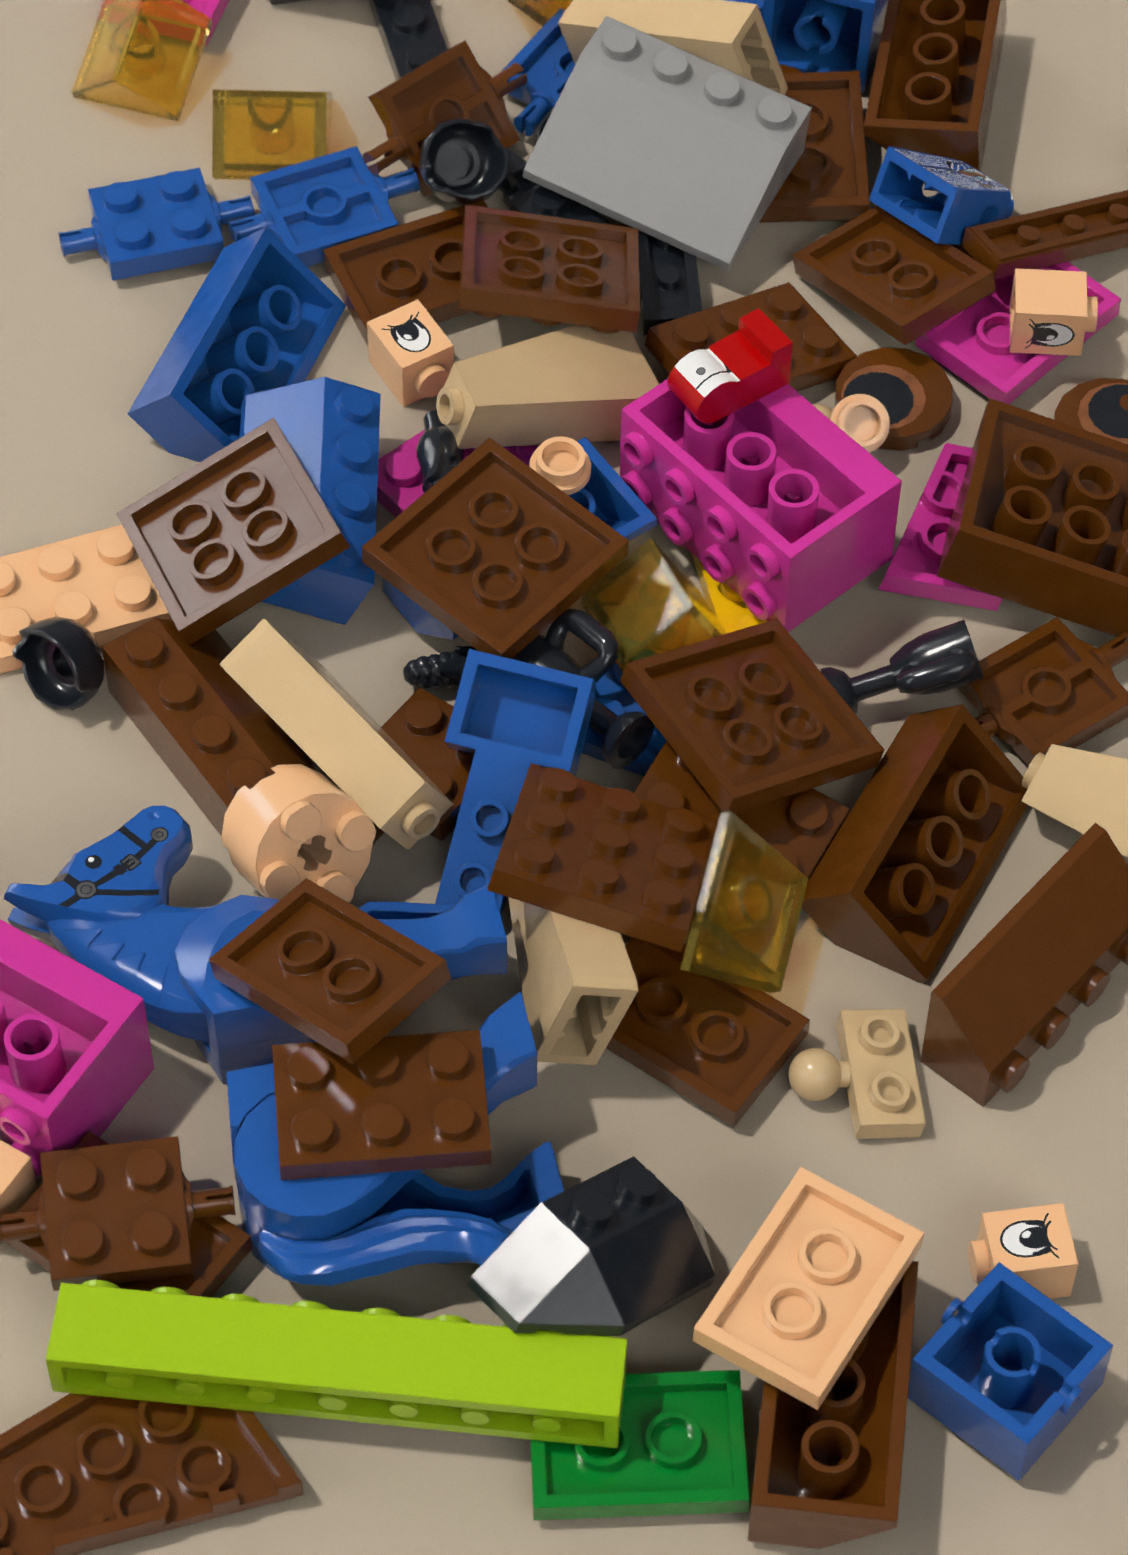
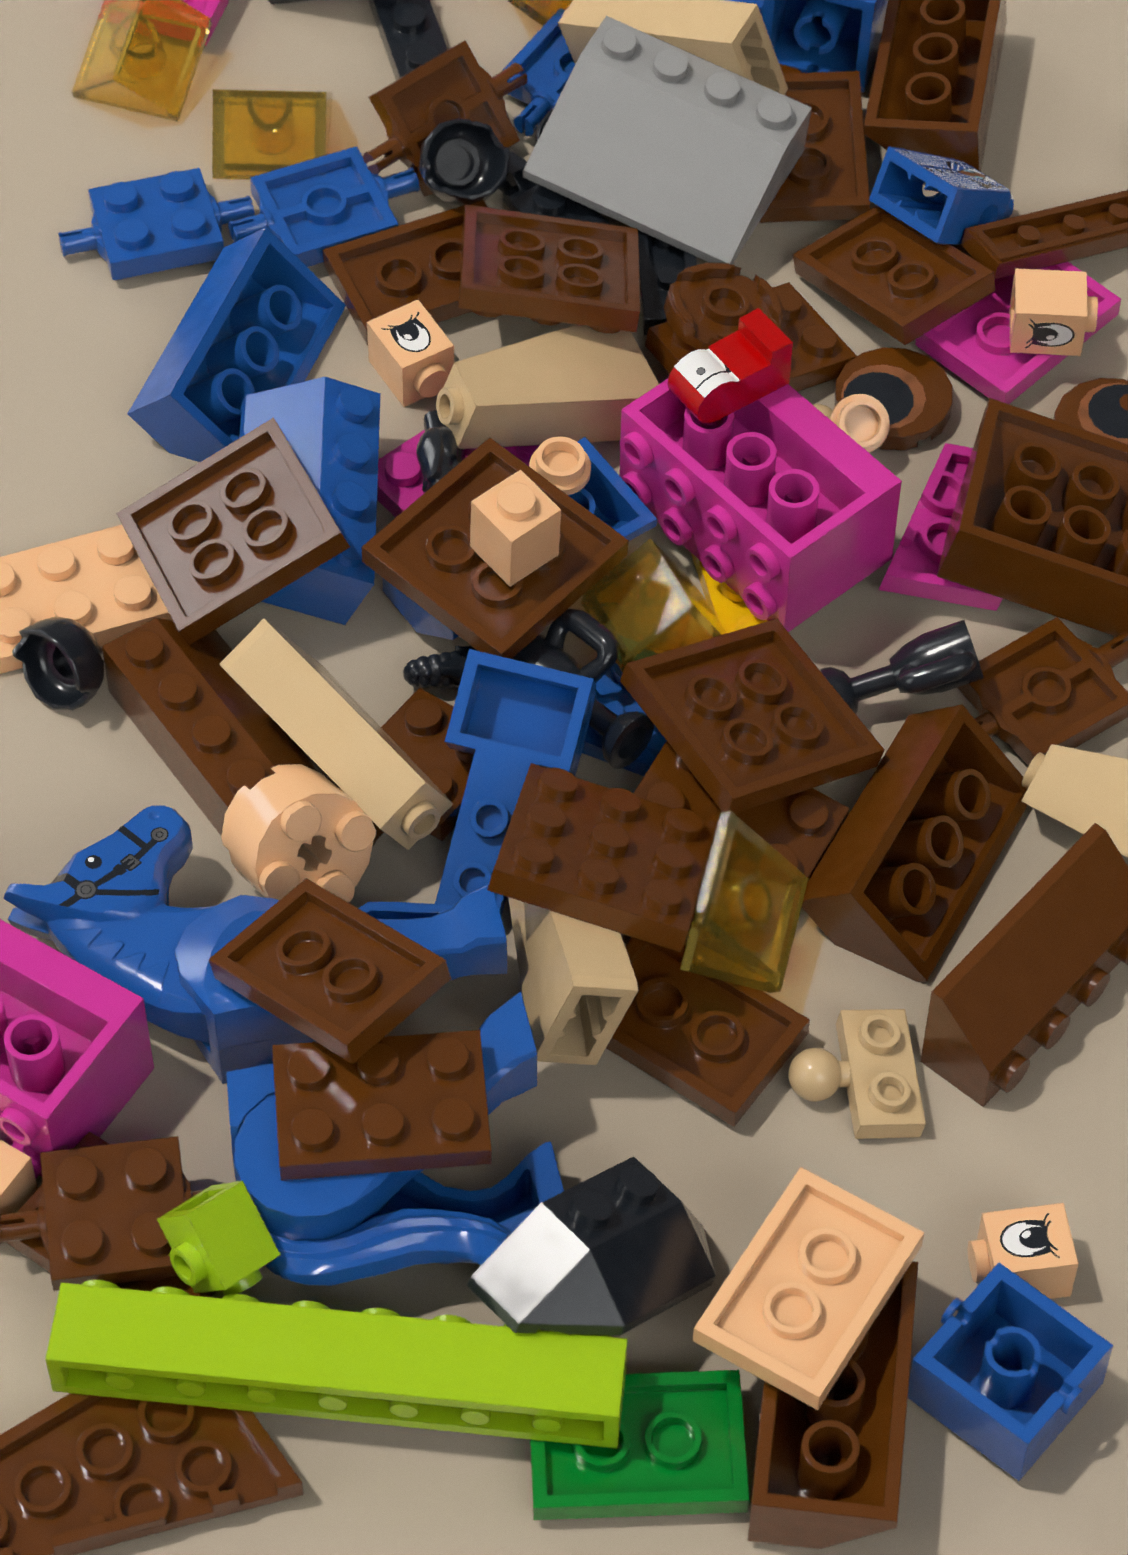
(218, 1240): none -> lime brick
(515, 527): none -> light nougat brick
(710, 300): none -> reddish brown tile

